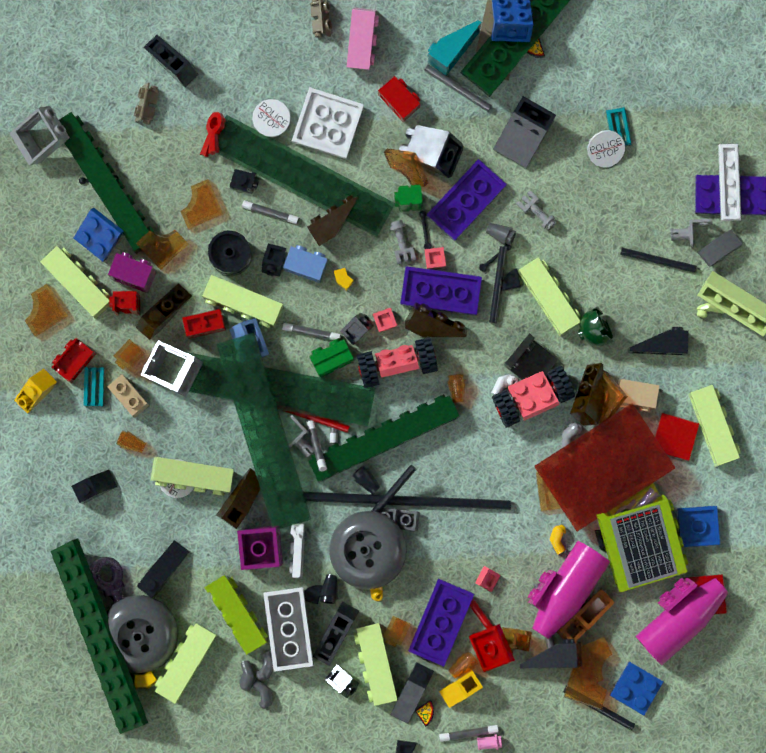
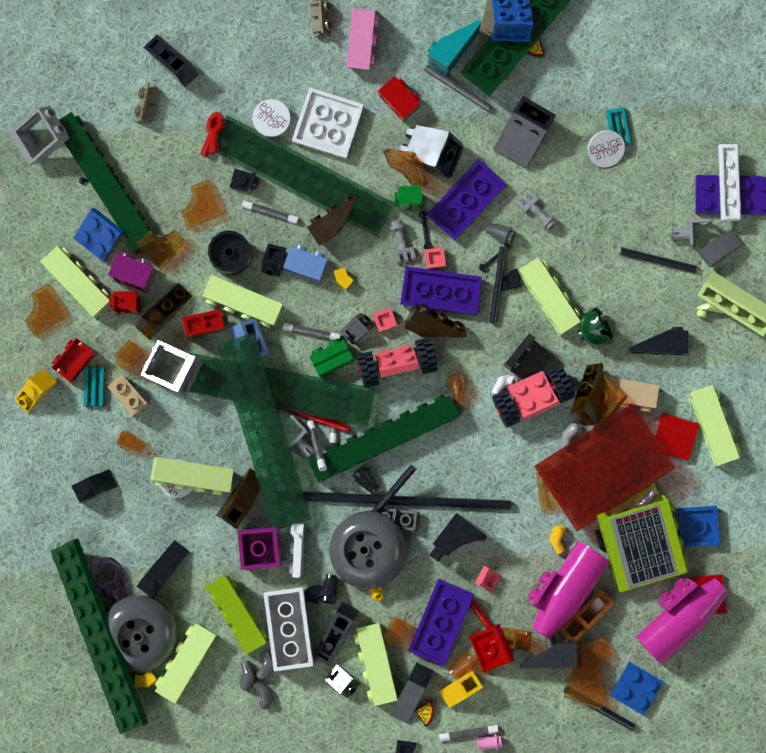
(454, 535): none -> black hips

